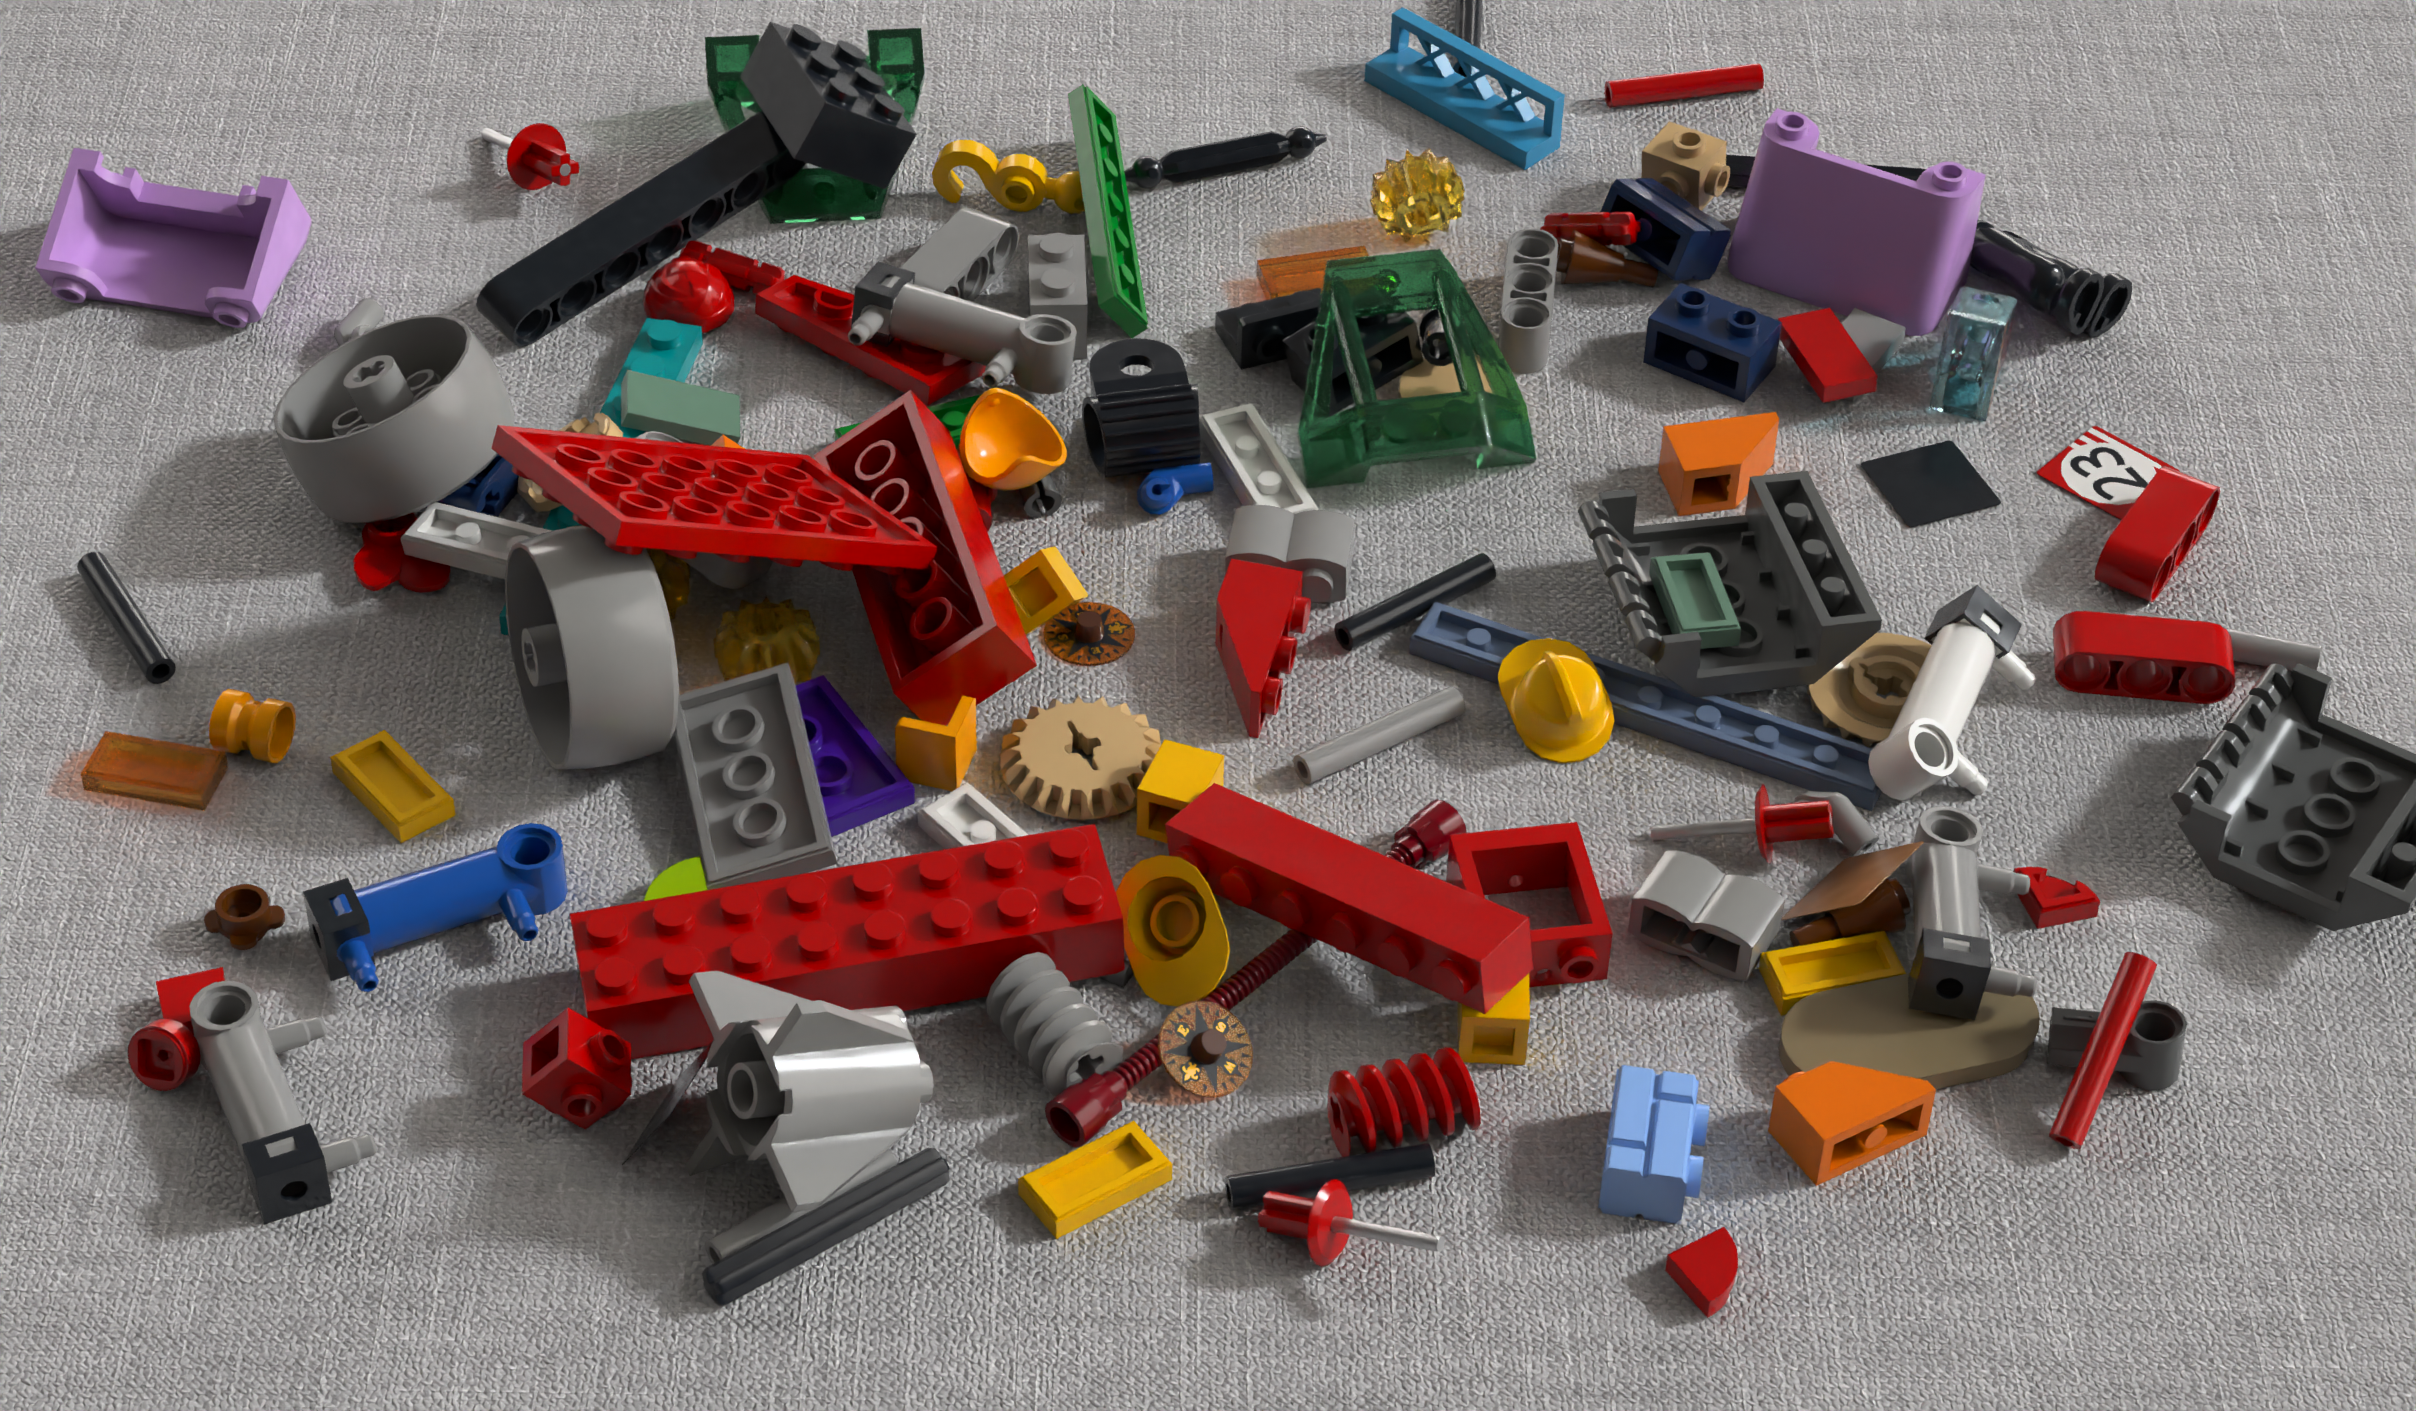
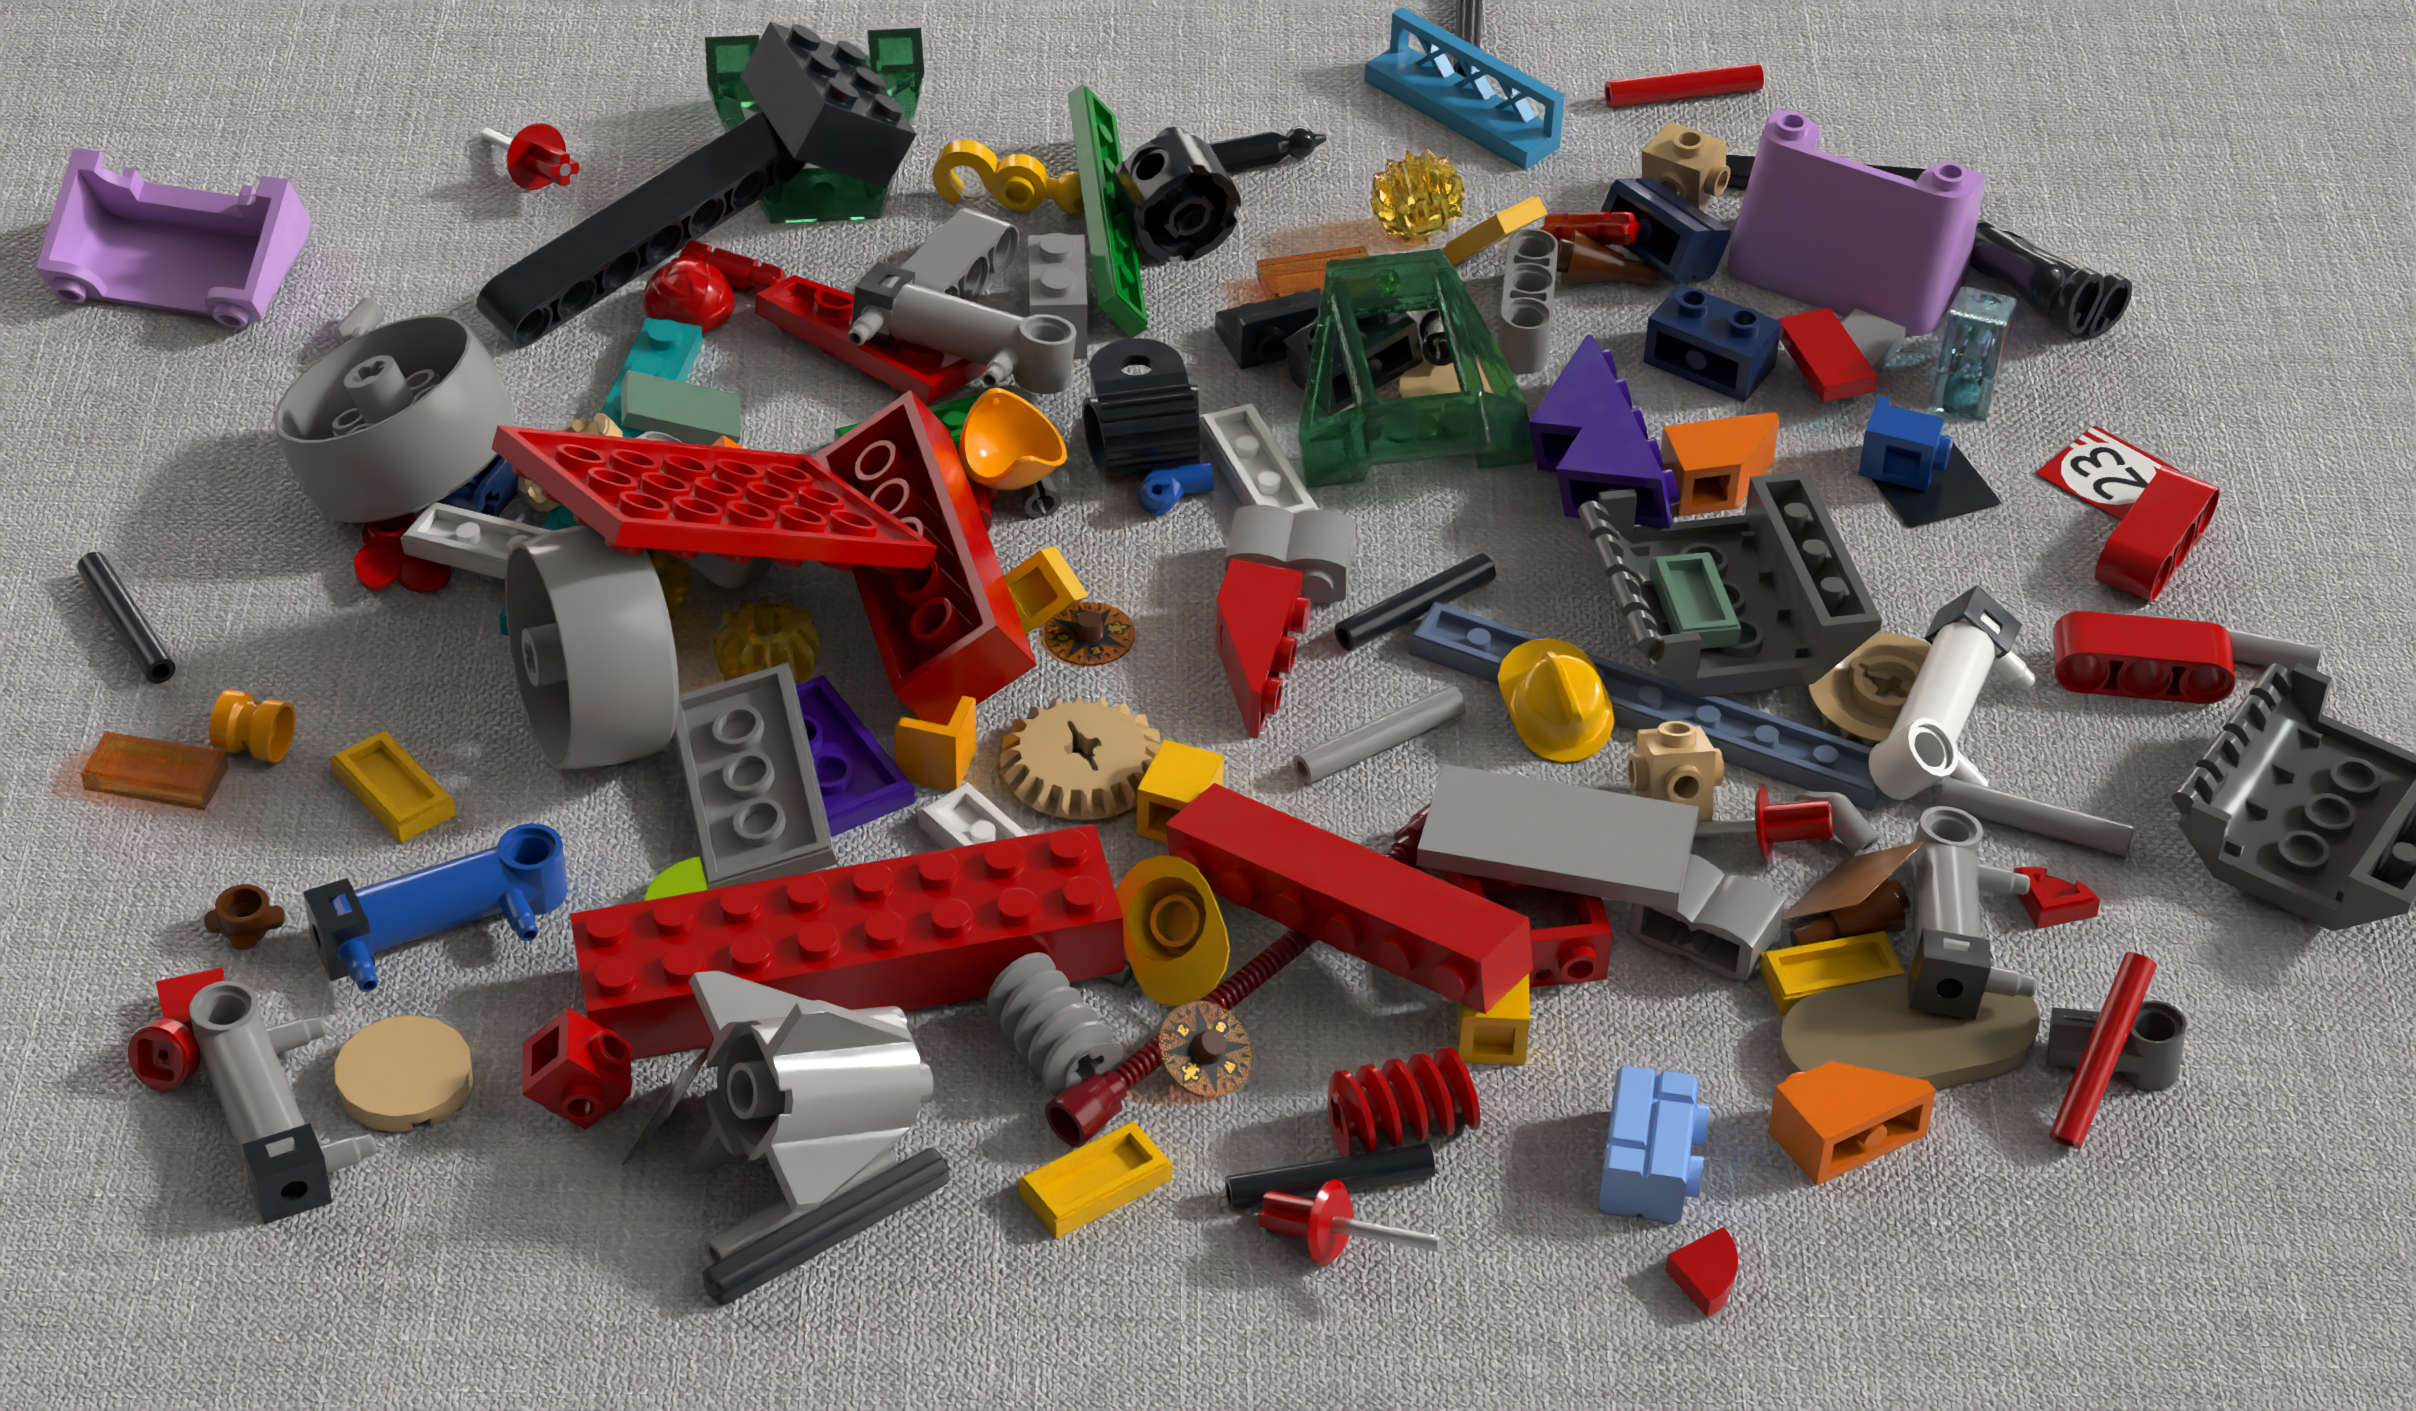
(403, 1073): none -> tan tile
(1176, 196): none -> black brick
(1494, 229): none -> yellow tile
(1558, 836): none -> light grey tile
(1599, 440): none -> dark purple slope
(1676, 766): none -> tan brick
(1903, 446): none -> blue brick
(2037, 816): none -> light grey piece

